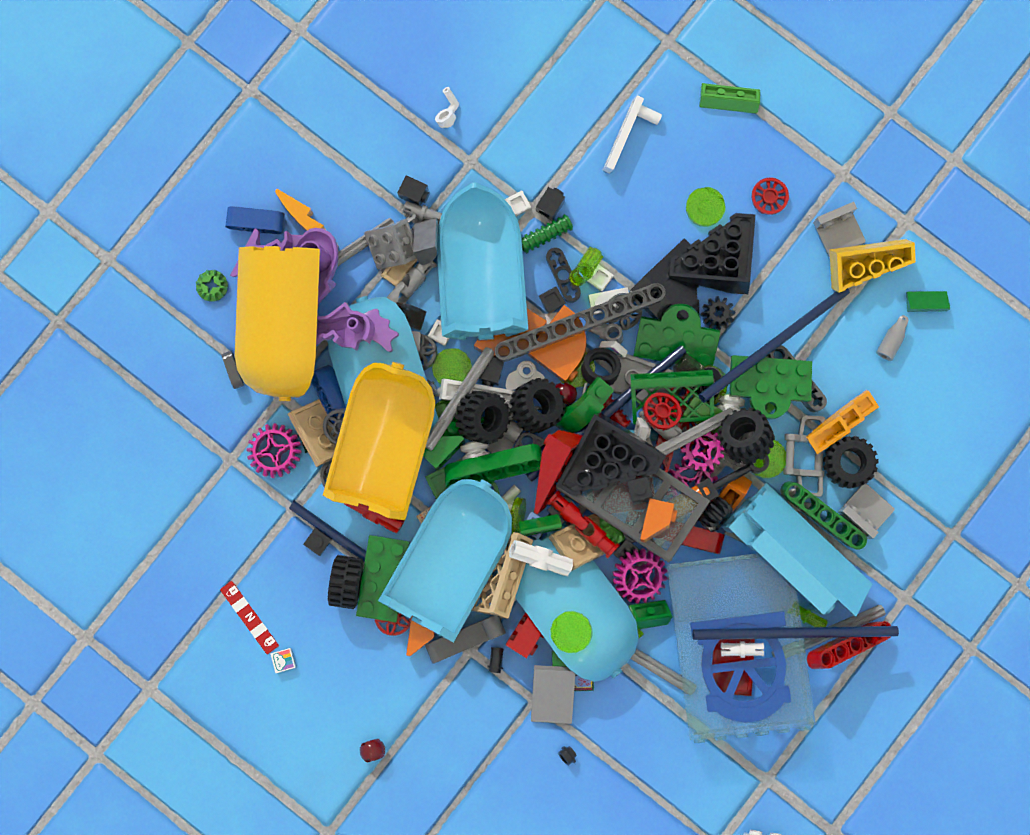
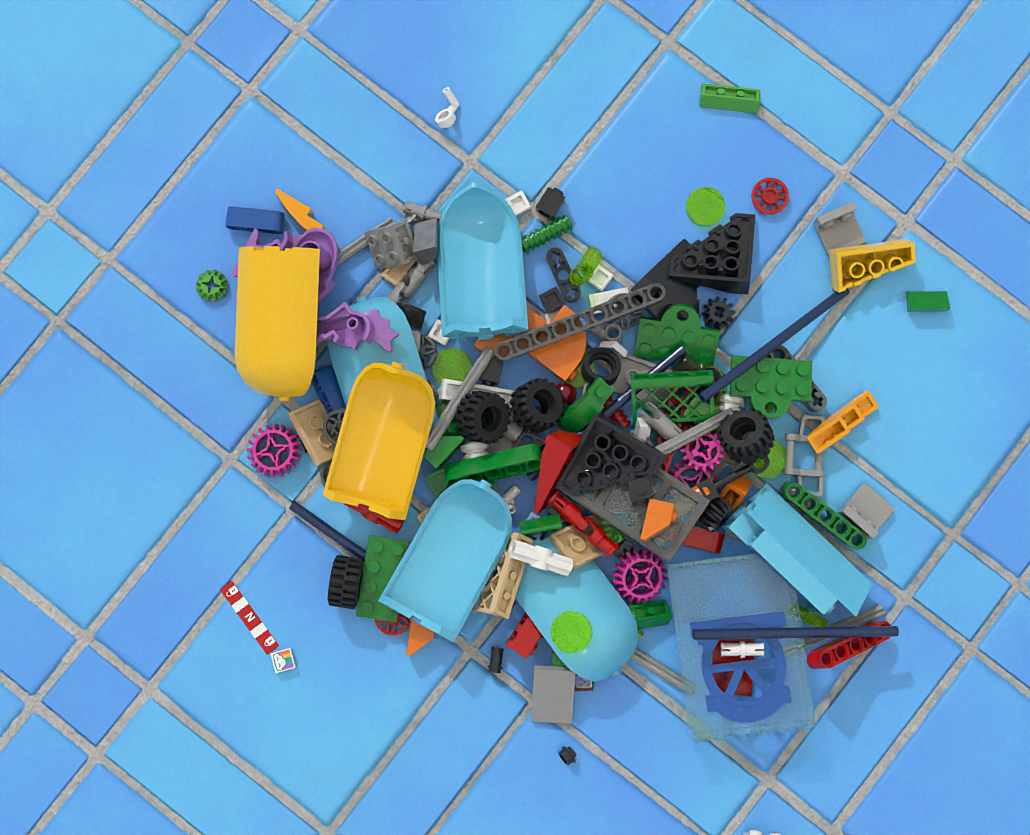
(230, 364): dark grey beam -> none
(317, 542): black plate -> none
(372, 750): dark red piece -> none
(413, 191): black brick -> none
(467, 638): dark grey beam -> none
(518, 378): white plate -> none
(518, 513): clear neon green tile -> none
(635, 109): white piece -> none
(662, 411): red wheel -> none
(866, 456): black tyre -> none
(893, 339): light grey piece -> none

